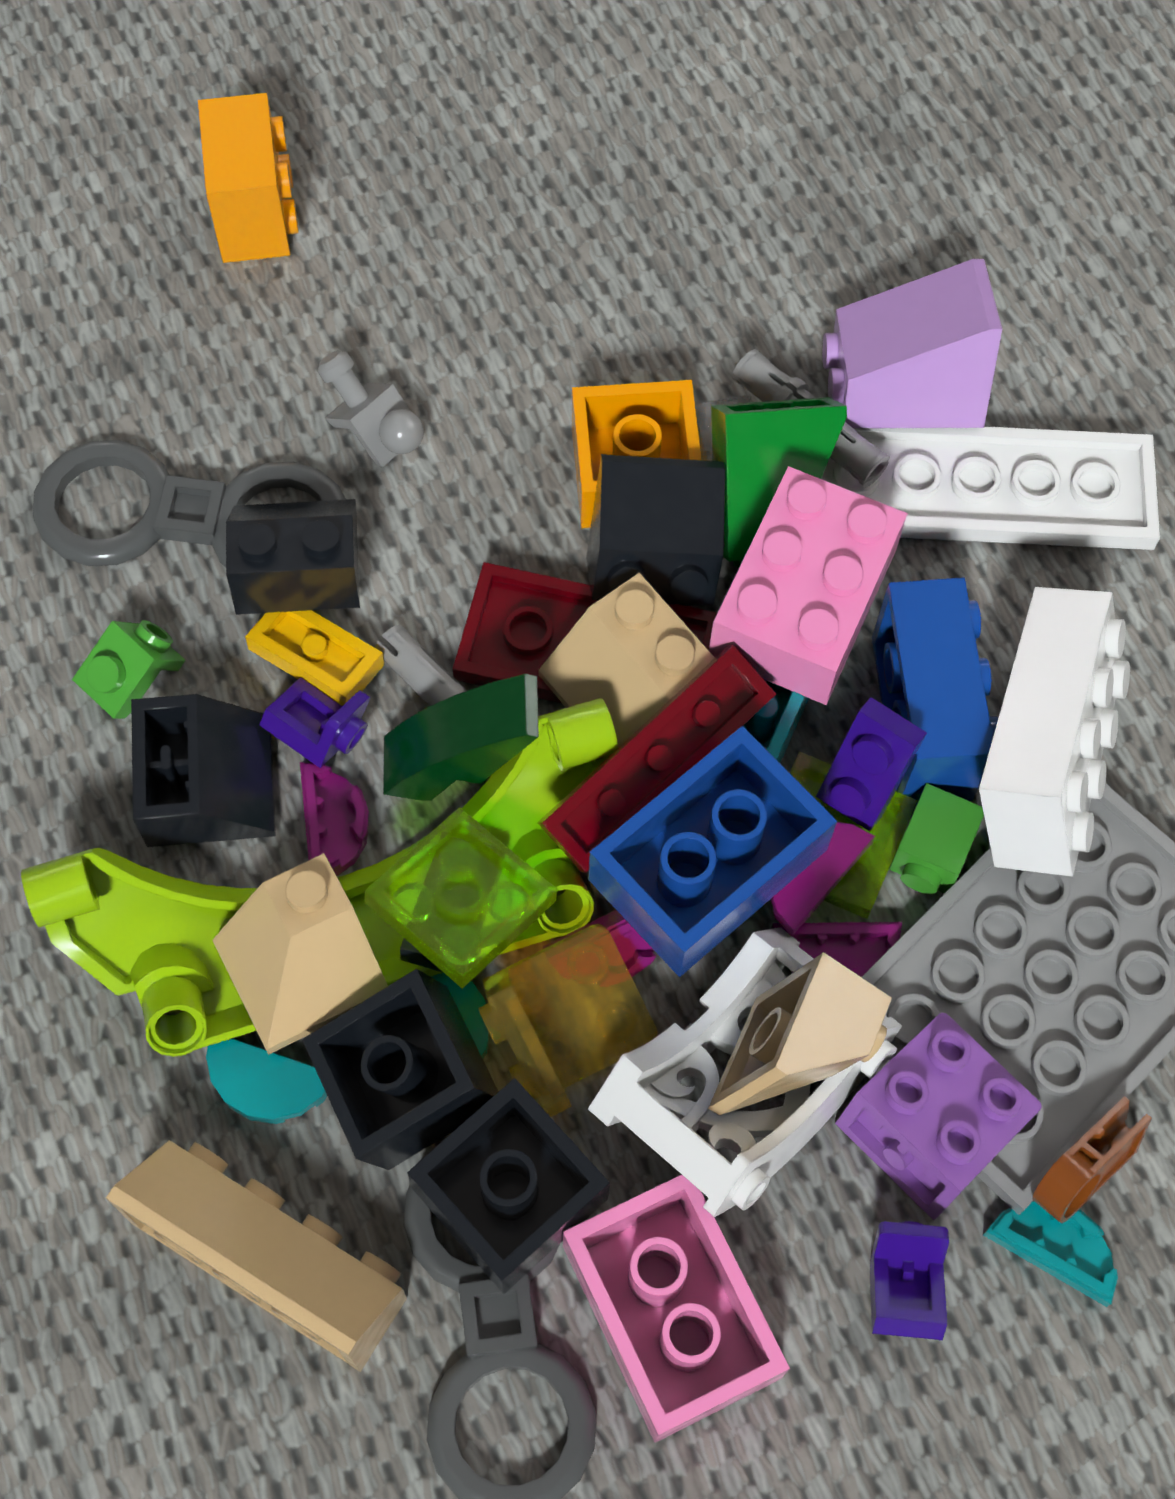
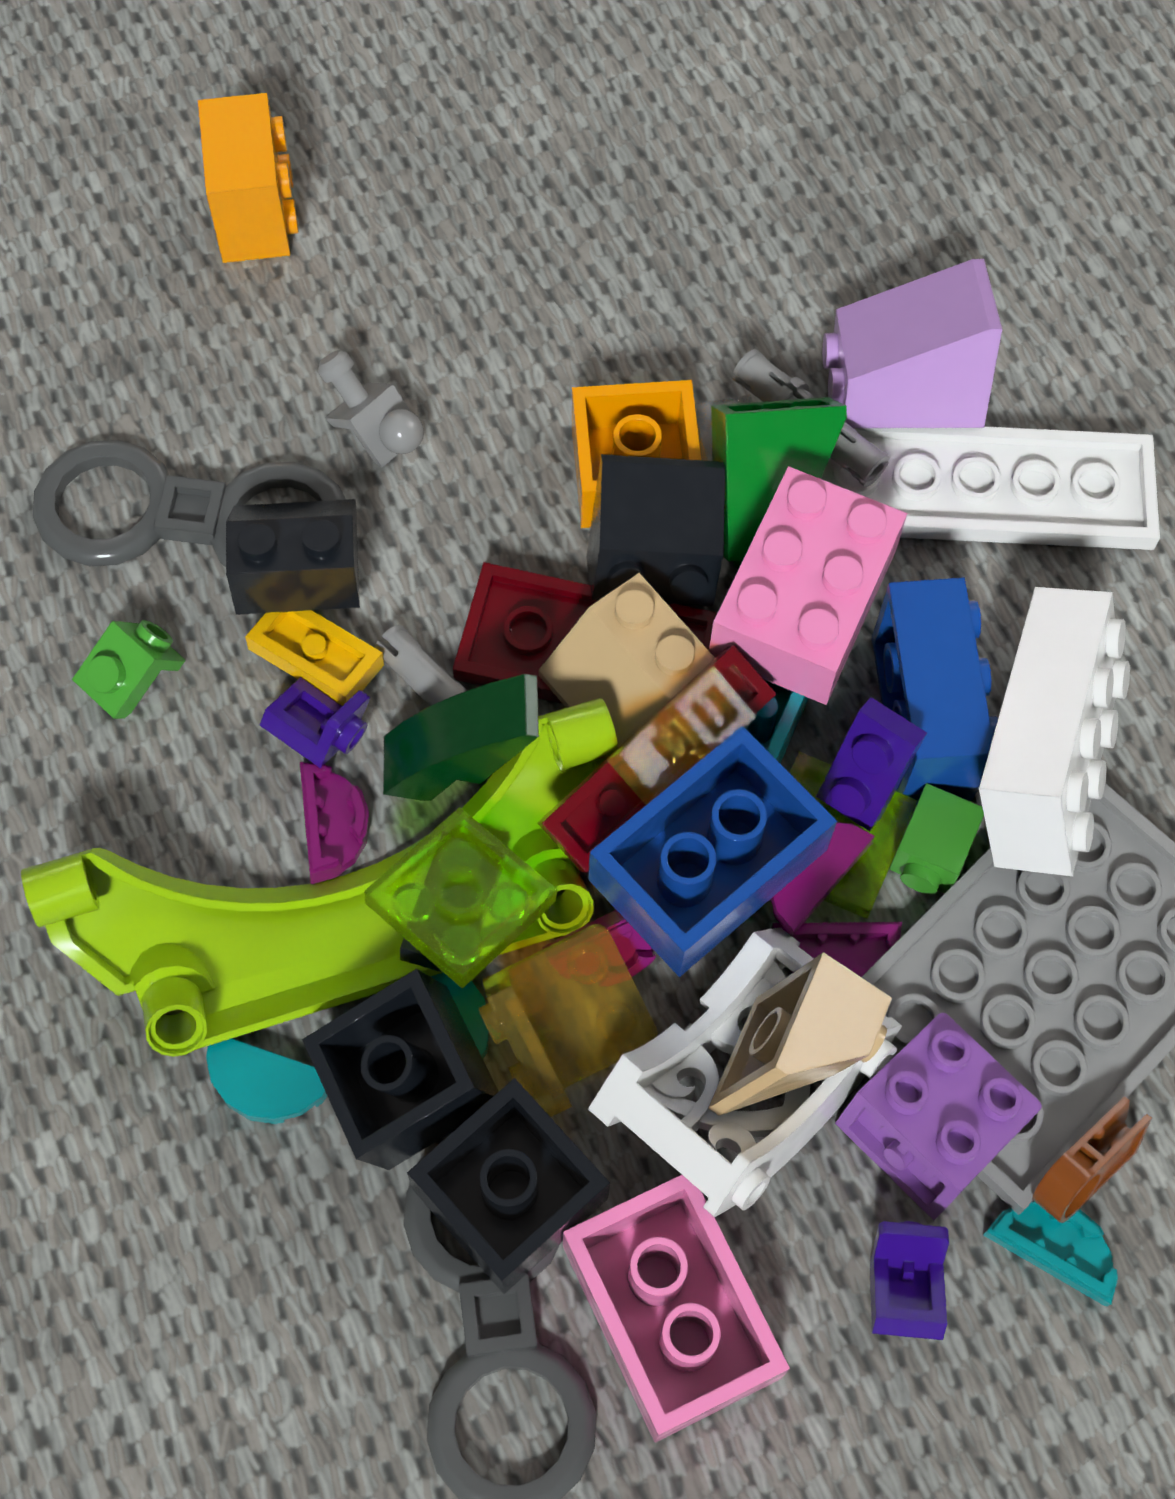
(200, 771): black slope -> none
(262, 1251): tan slope -> none
(298, 954): tan slope -> none
(681, 735): none -> clear yellow slope

